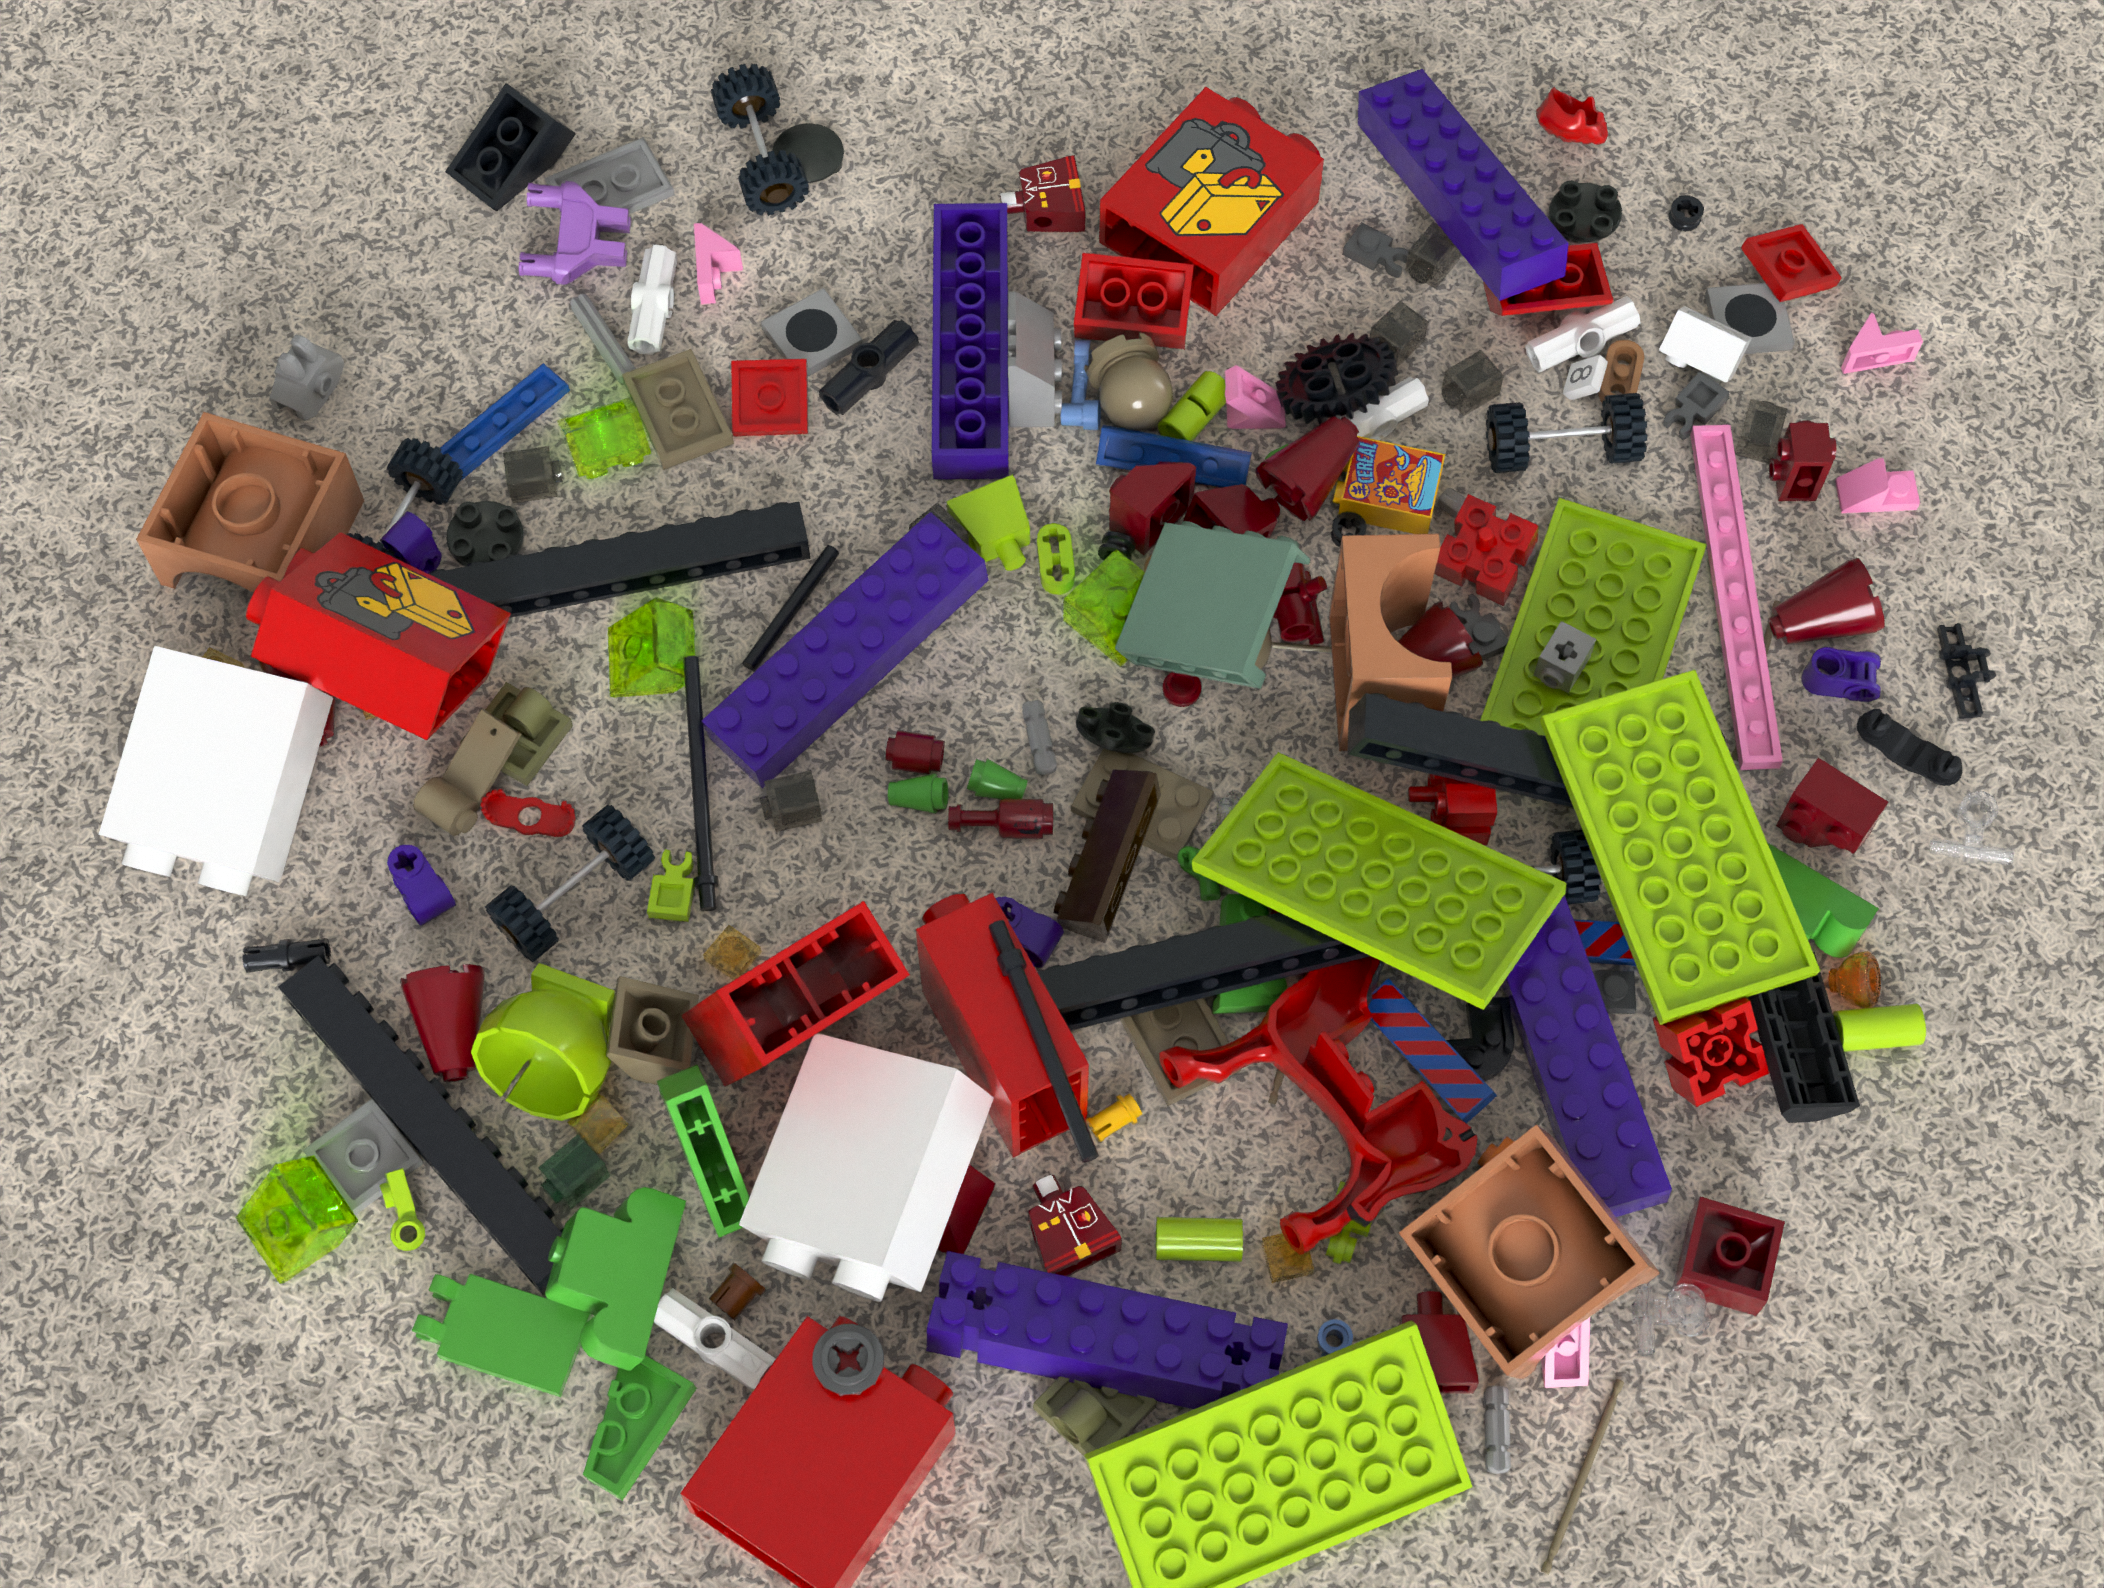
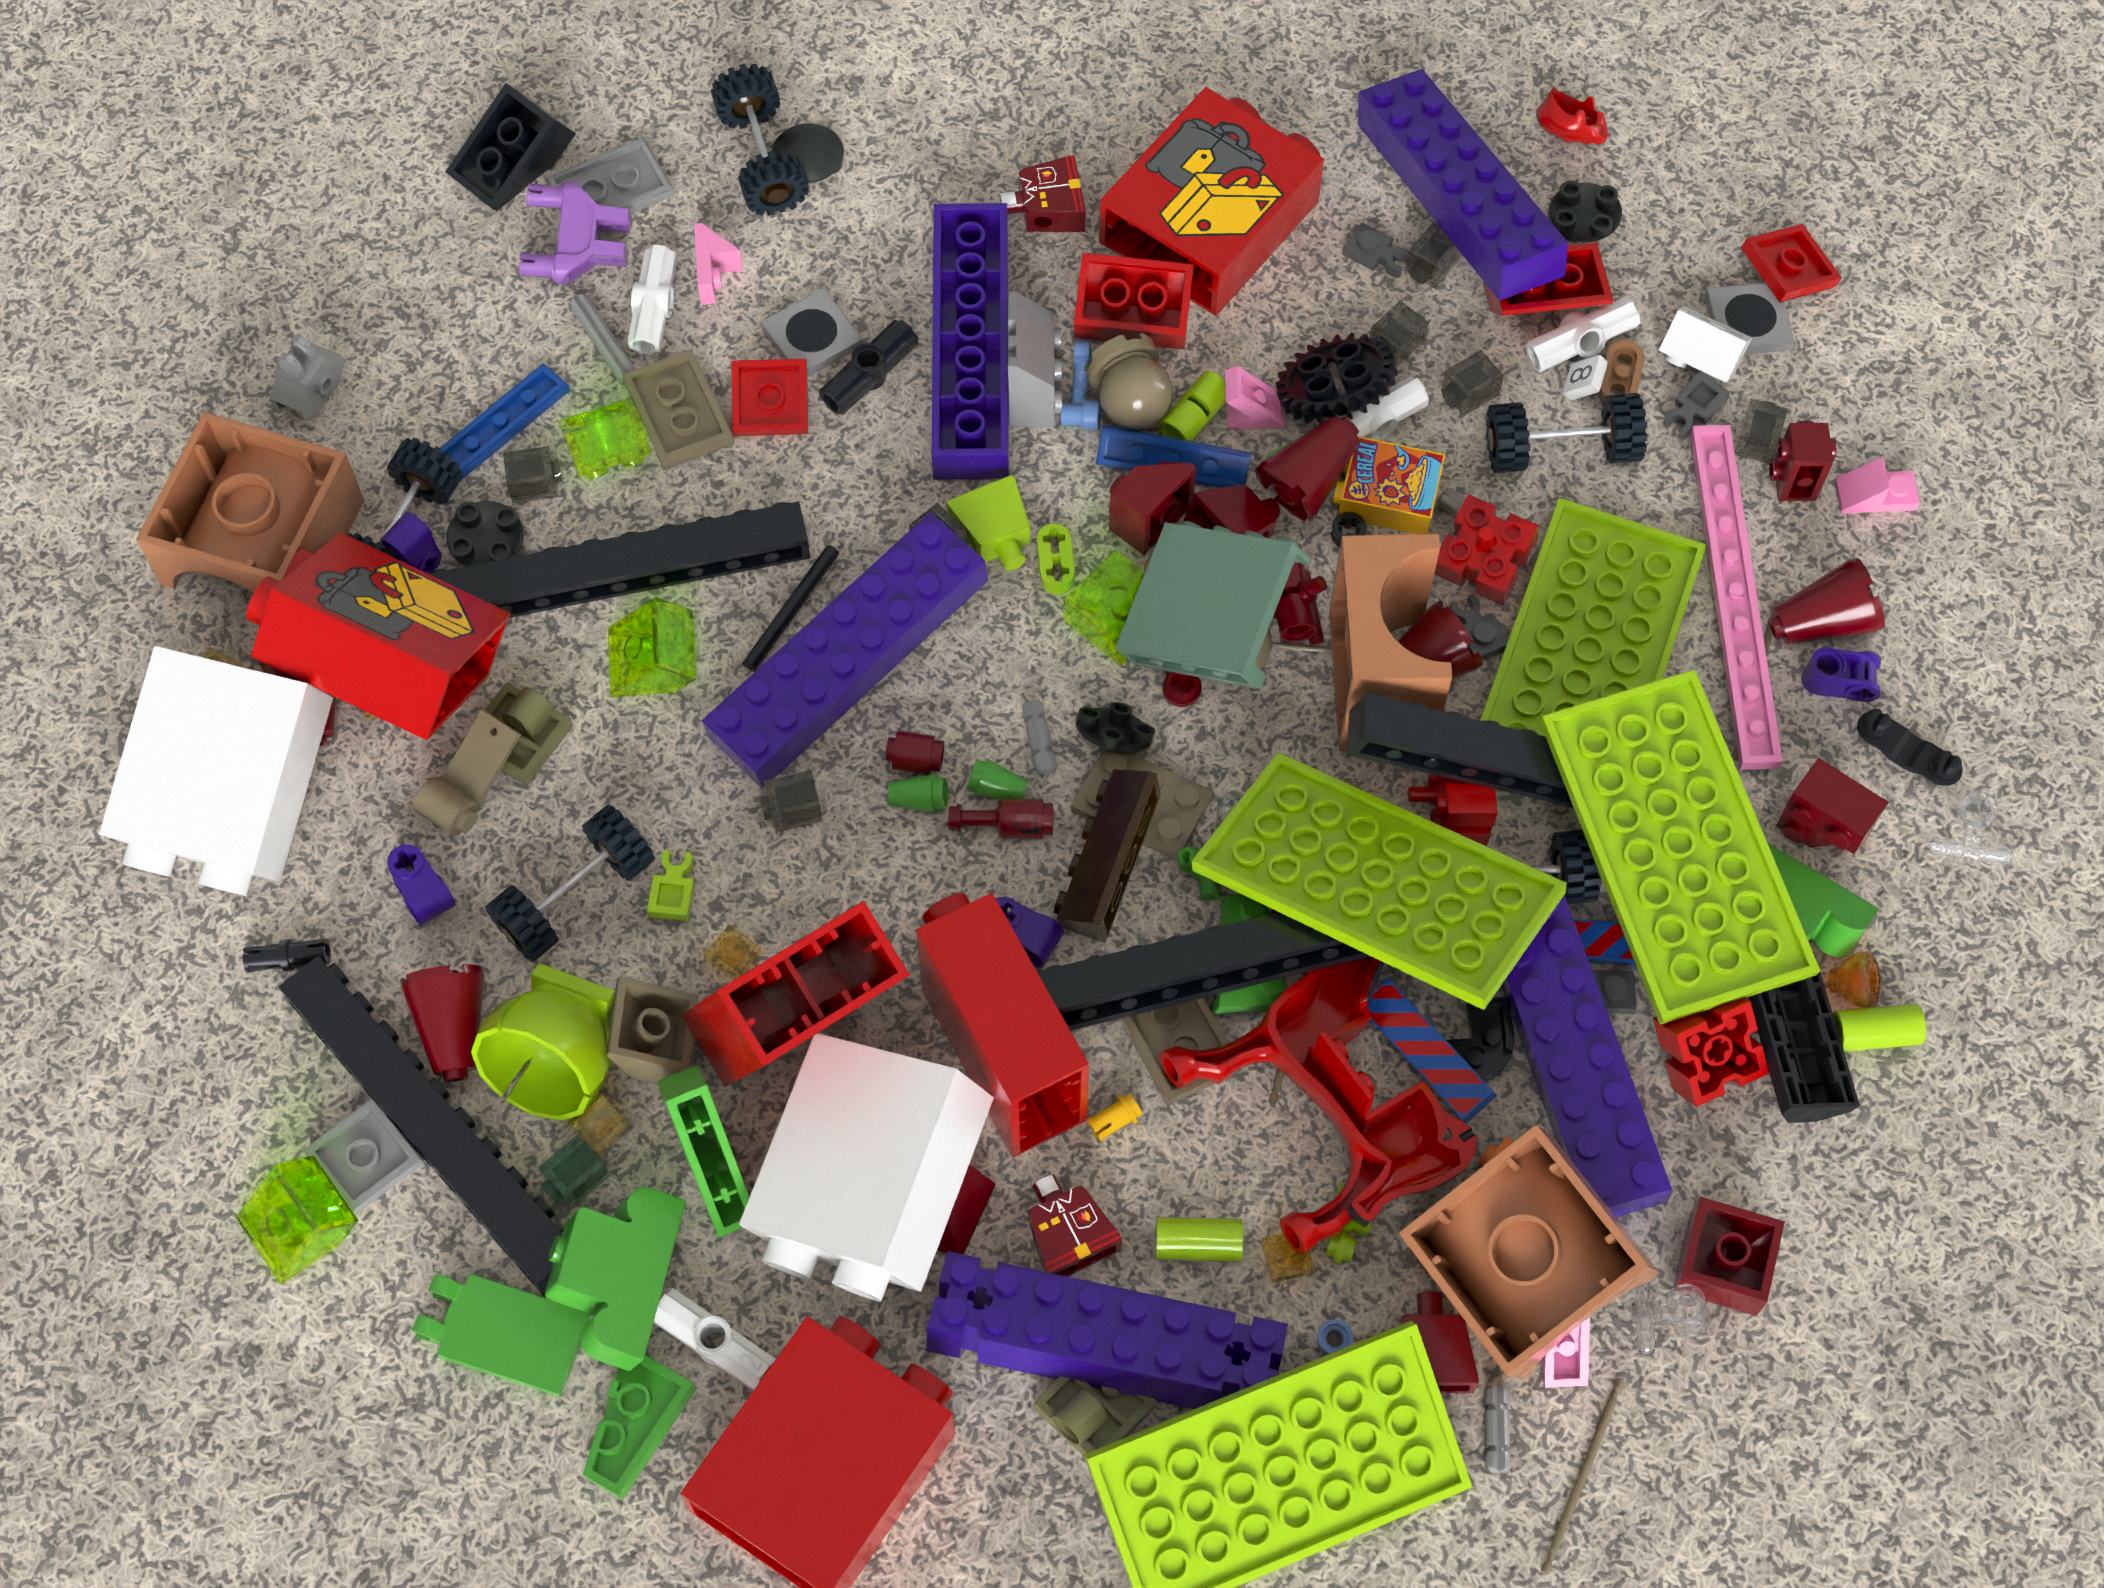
(397, 1195): lime plate -> none
(505, 811): red piece -> none
(706, 880): black bar -> none
(736, 1292): reddish brown bush -> none
(847, 1339): dark grey gear -> none
(1013, 965): black bar -> none
(1116, 540): black bush -> none
(1567, 645): light grey brick -> none
(1694, 208): black bush -> none
(1877, 350): bright pink slope -> none
(1964, 652): black piece -> none

